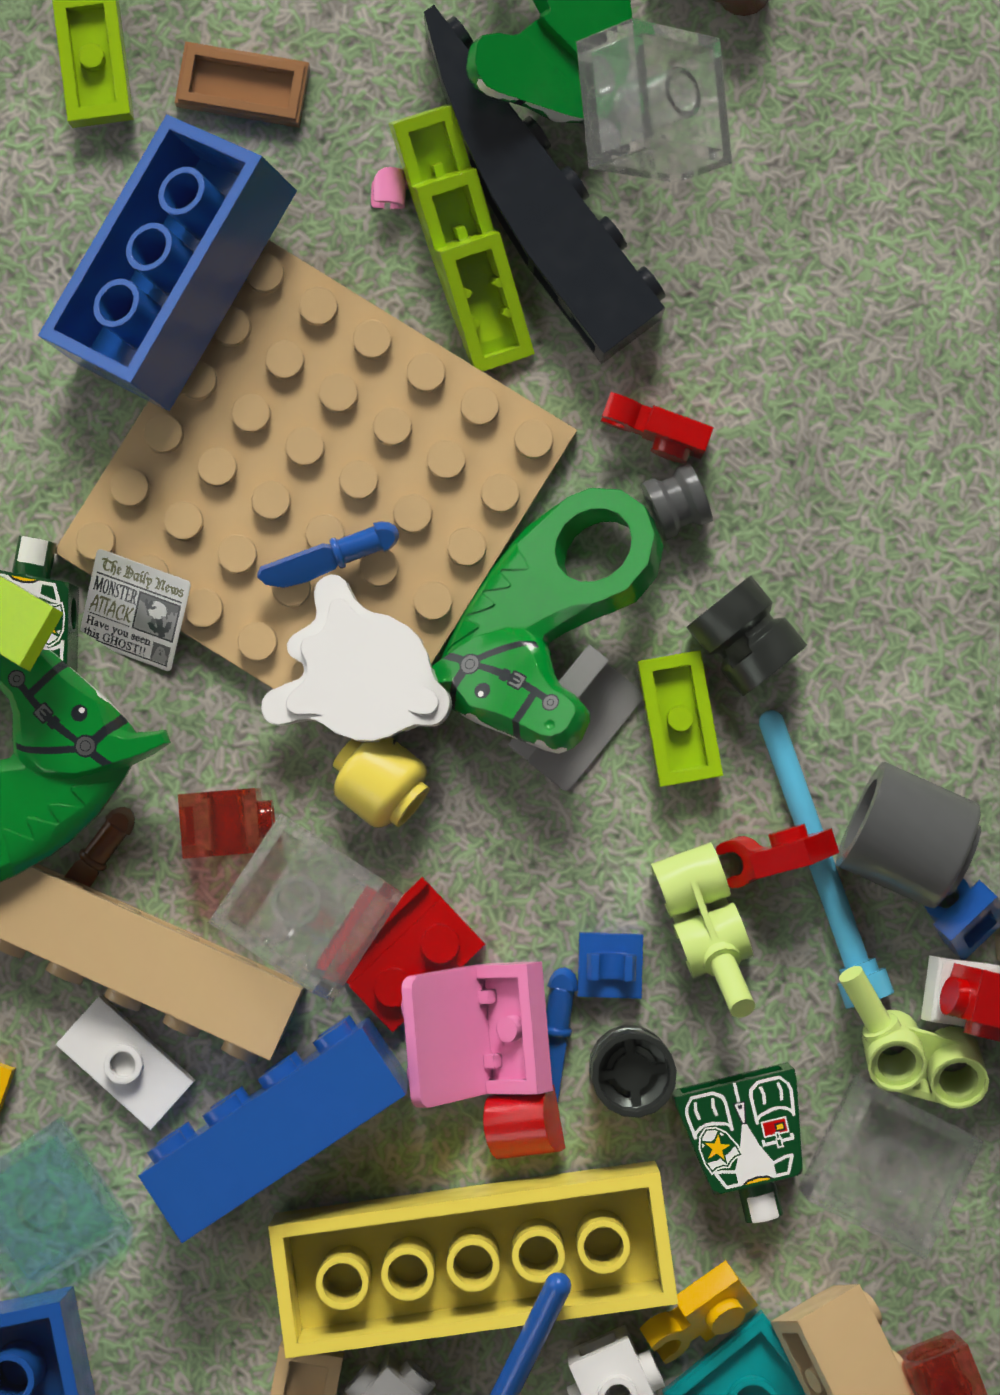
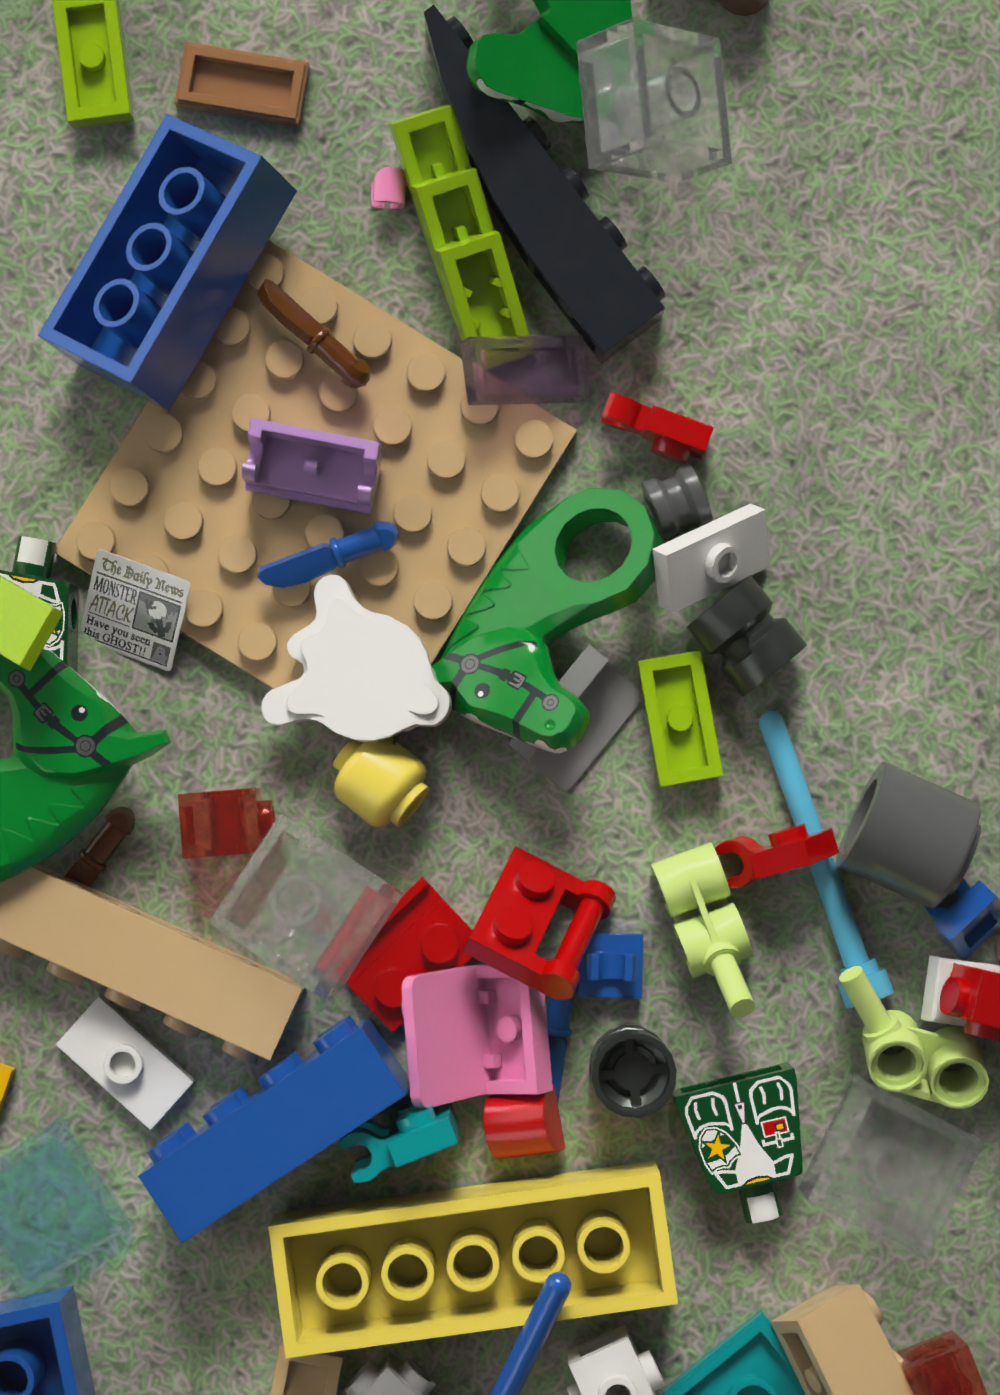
(312, 466): none -> lavender hinge
(320, 341): none -> reddish brown piece
(406, 1139): none -> teal plate
(520, 914): none -> red plate
(525, 370): none -> tile
(704, 1309): yellow plate -> none
(711, 558): none -> white plate

